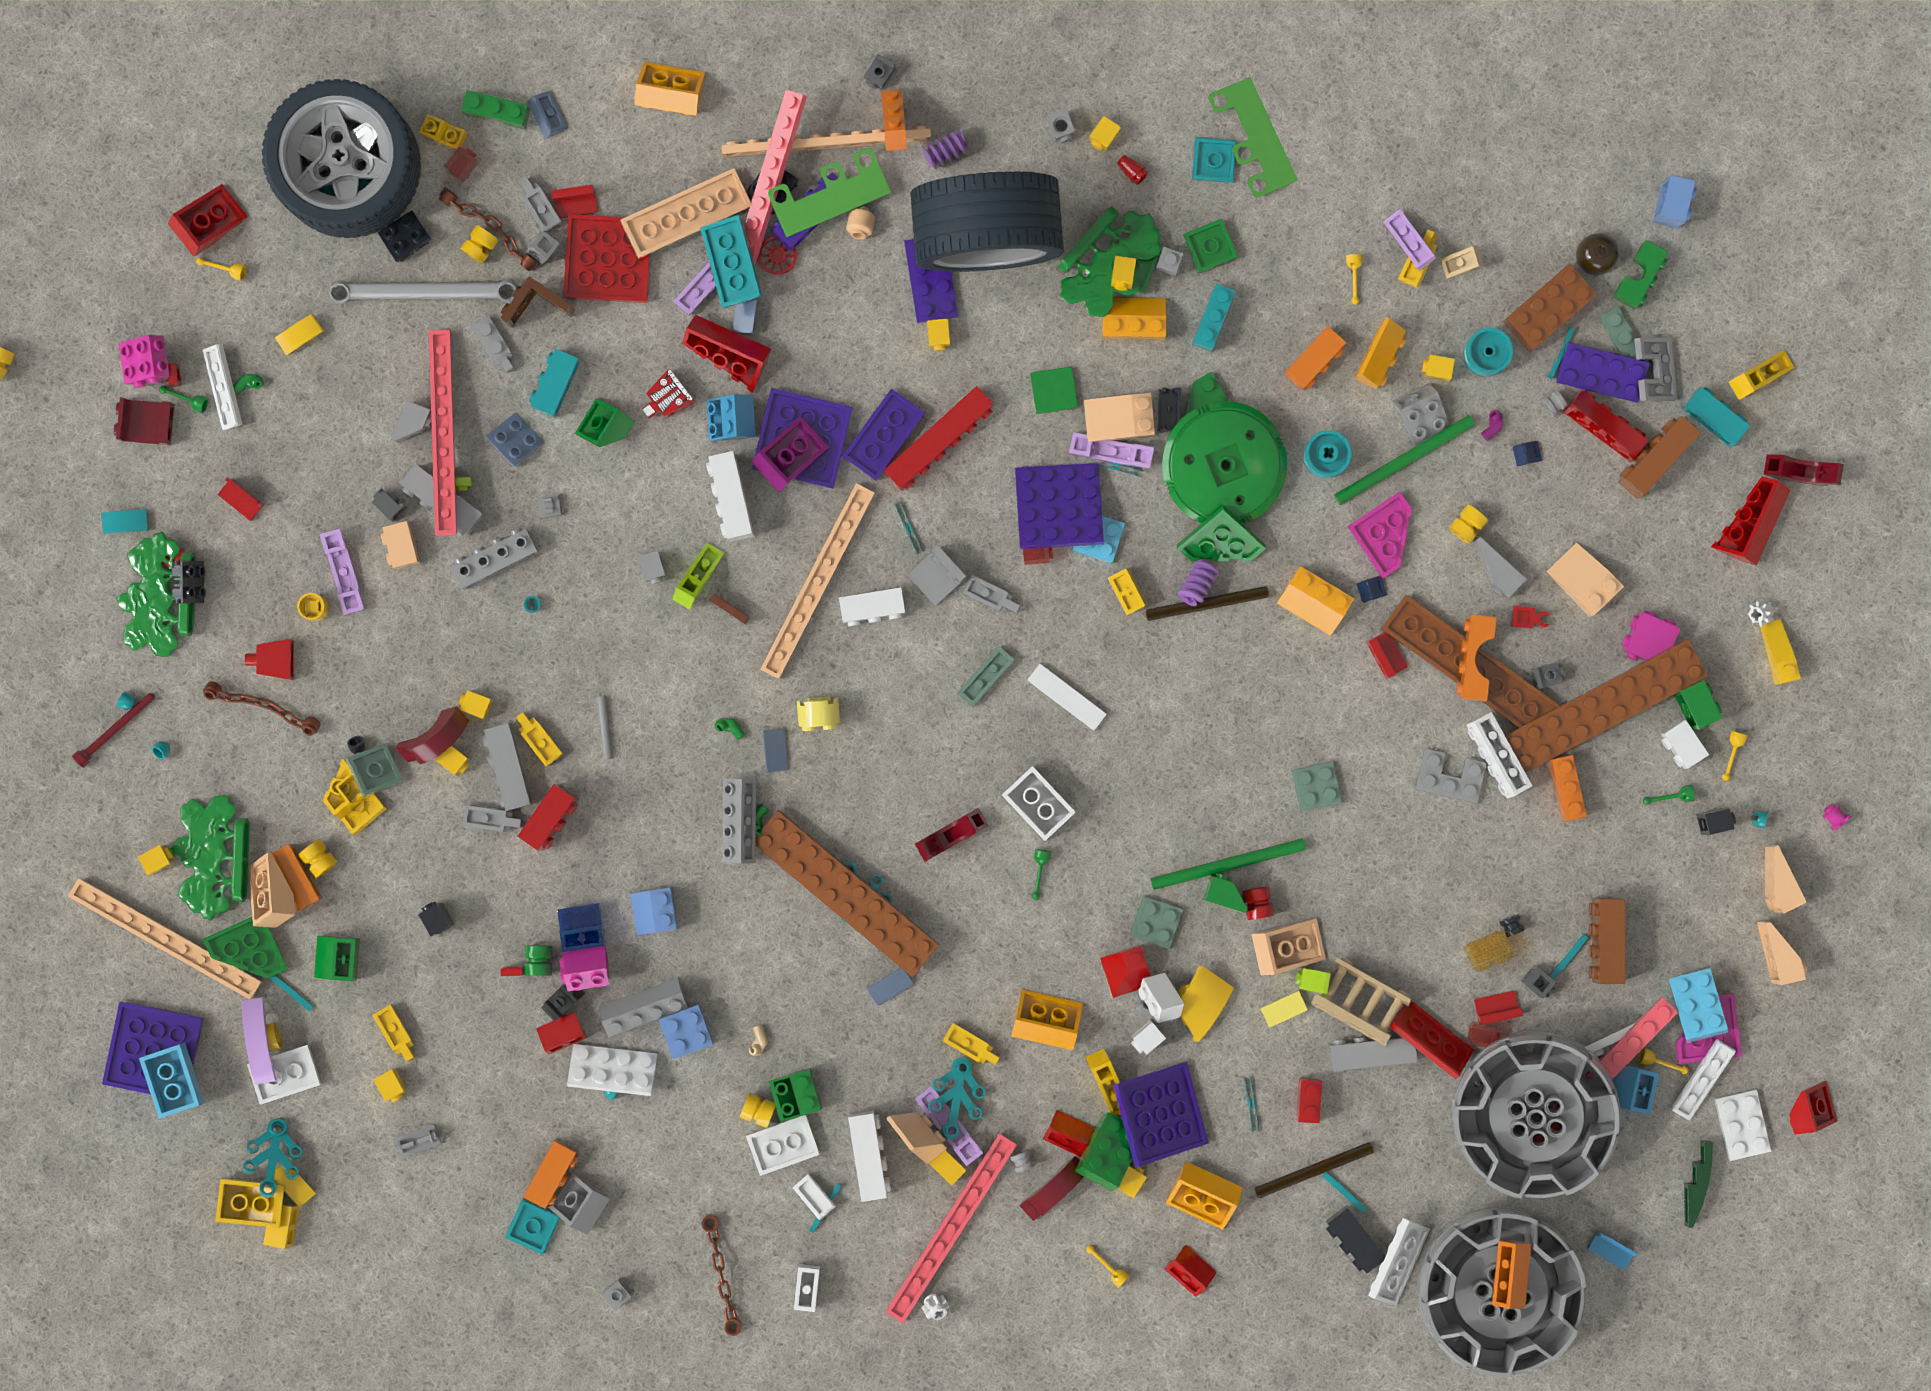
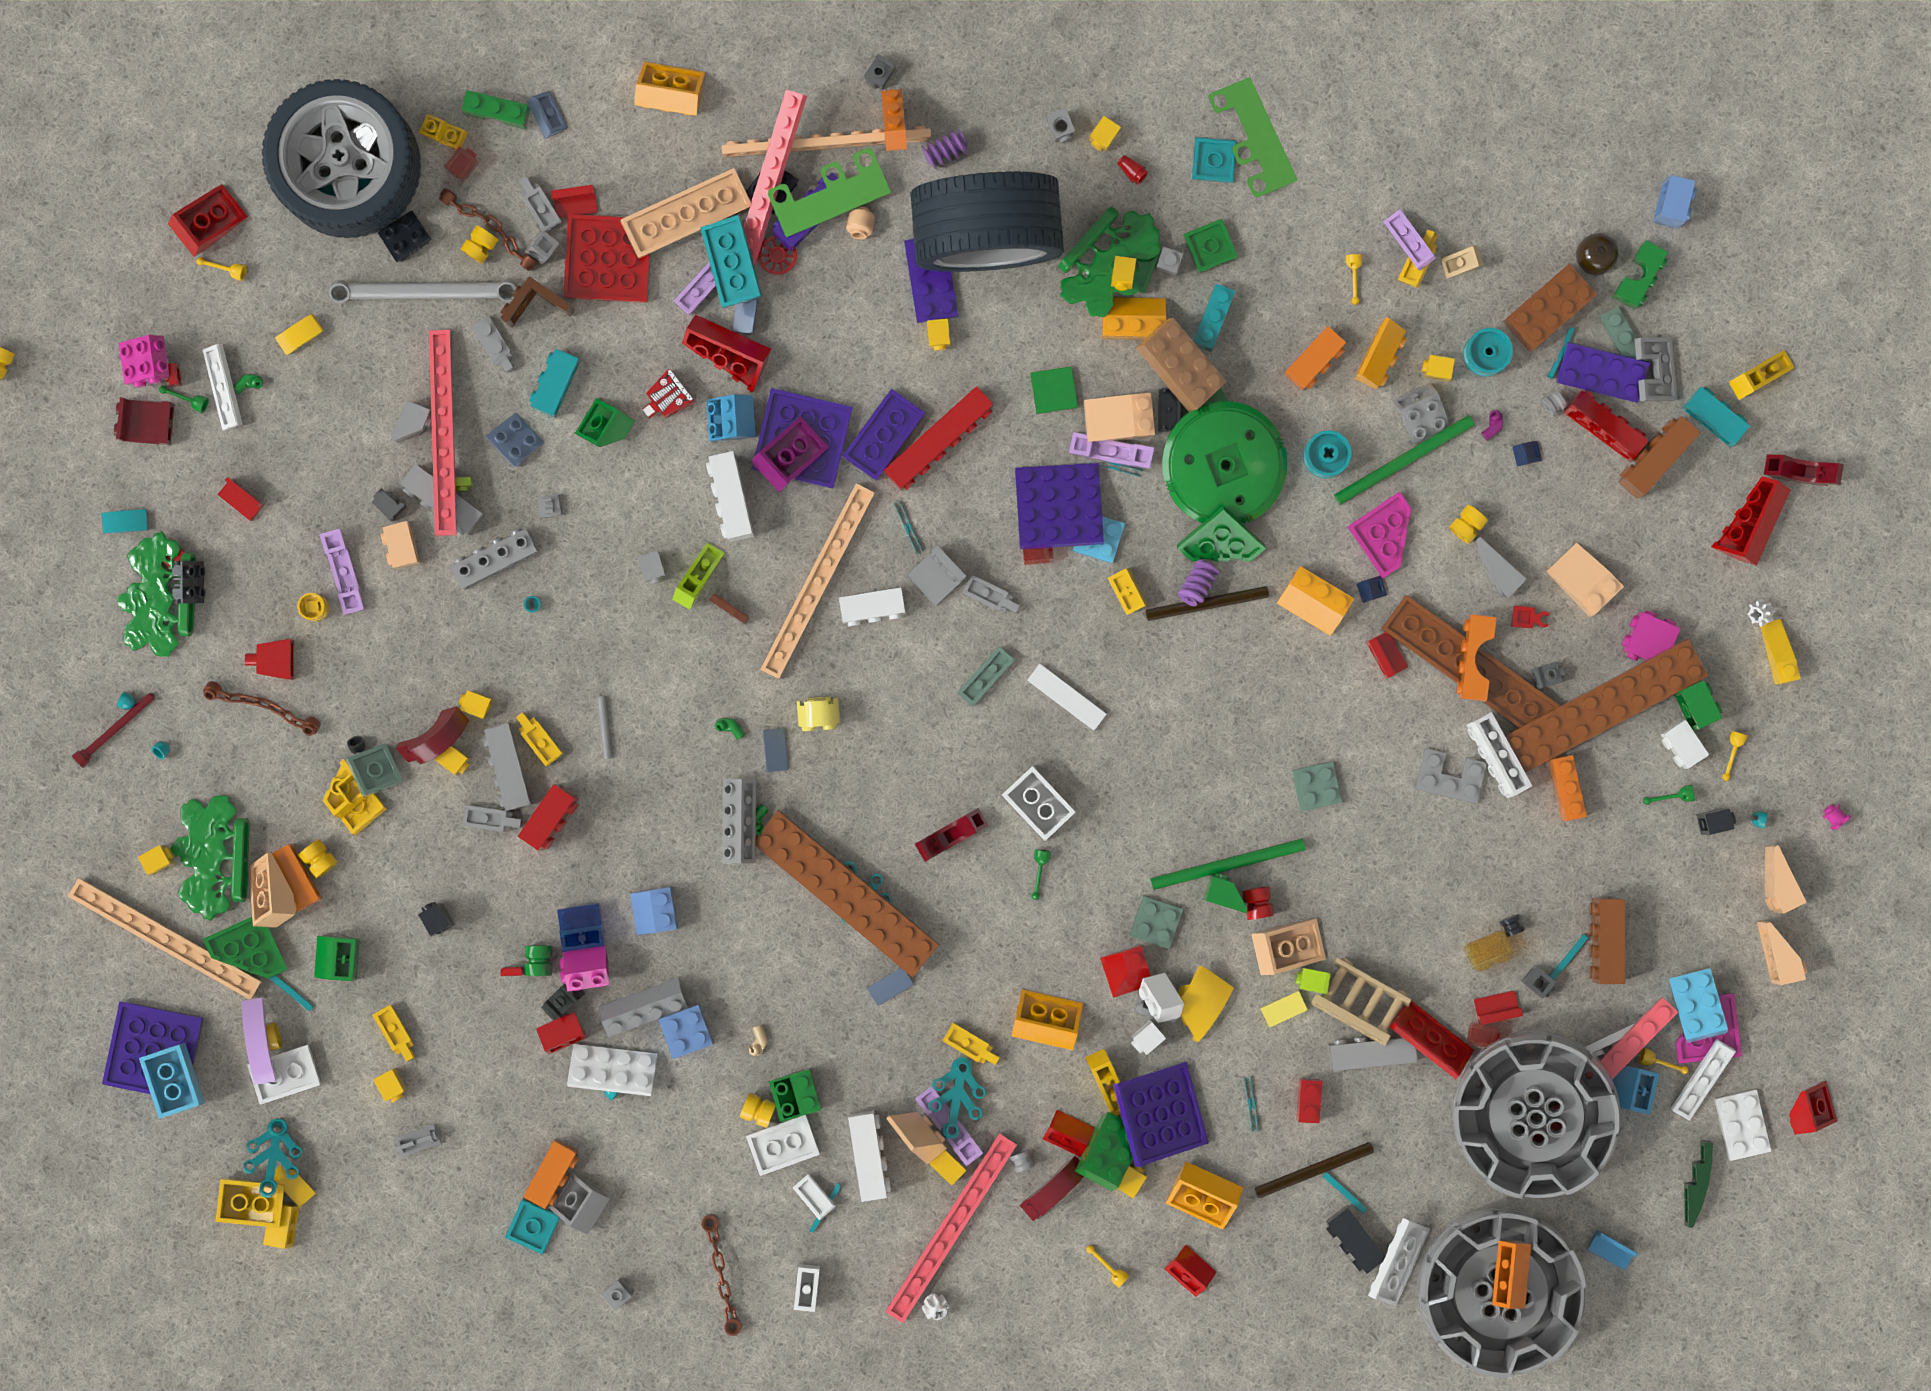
(1181, 364): none -> medium nougat brick

